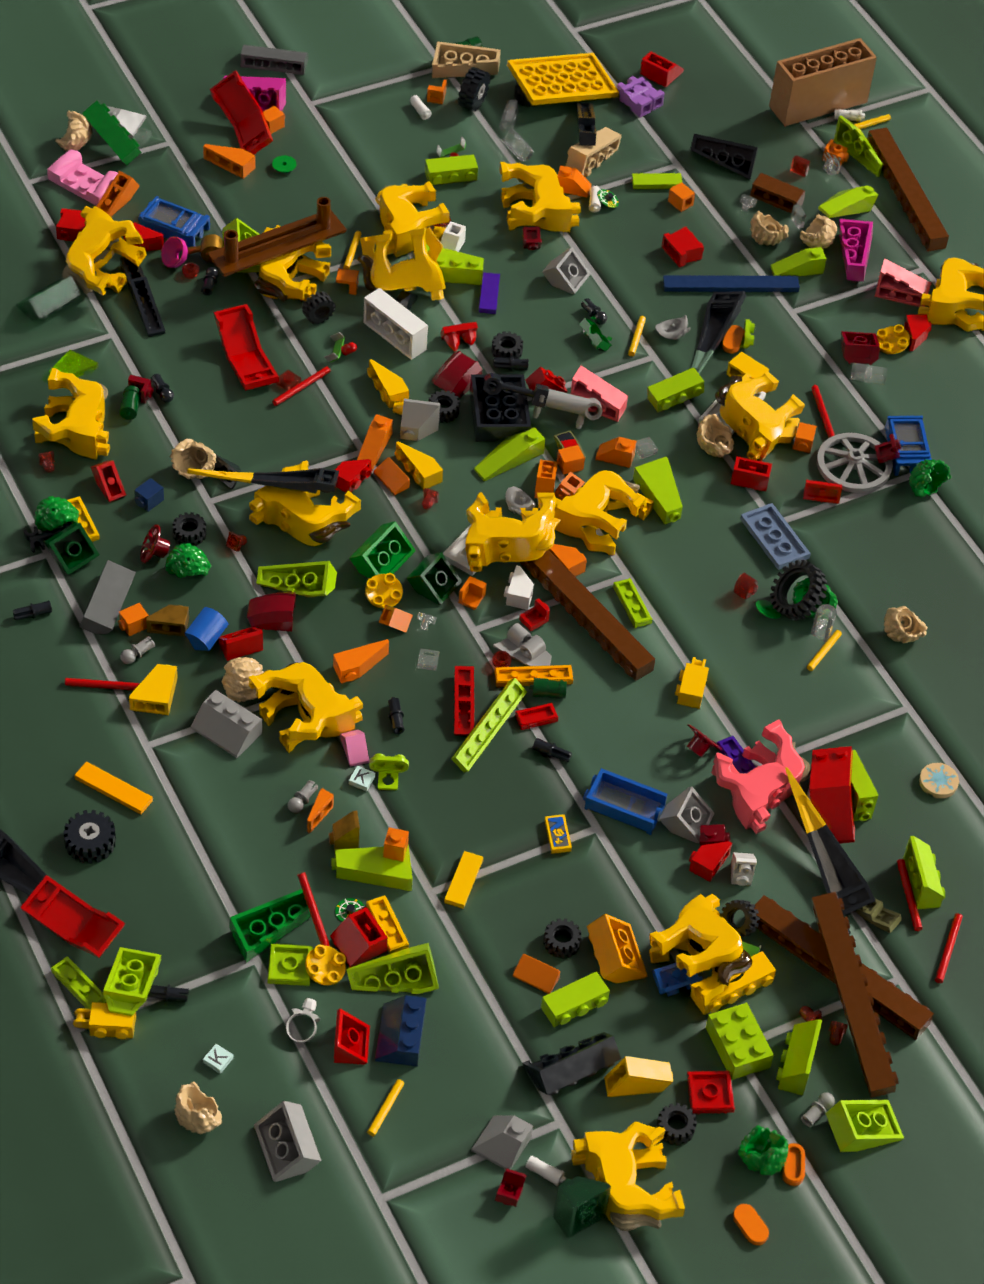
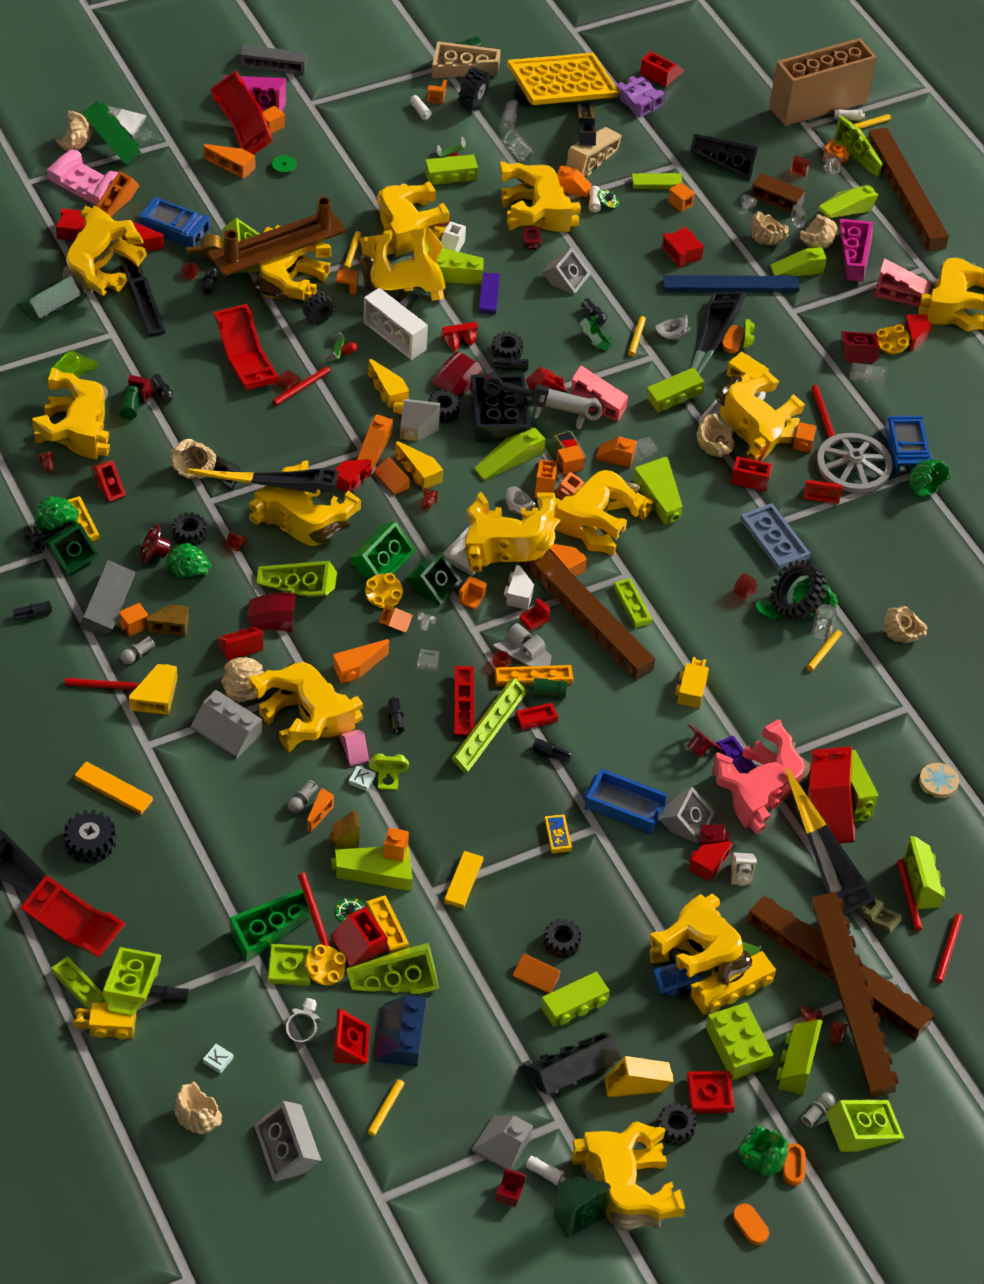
(149, 494): dark blue brick -> none
(171, 251): dark pink piece -> none
(206, 629): blue brick -> none
(616, 950): light orange slope -> none
(750, 916): black tyre -> none
(888, 450): dark red bracket -> none

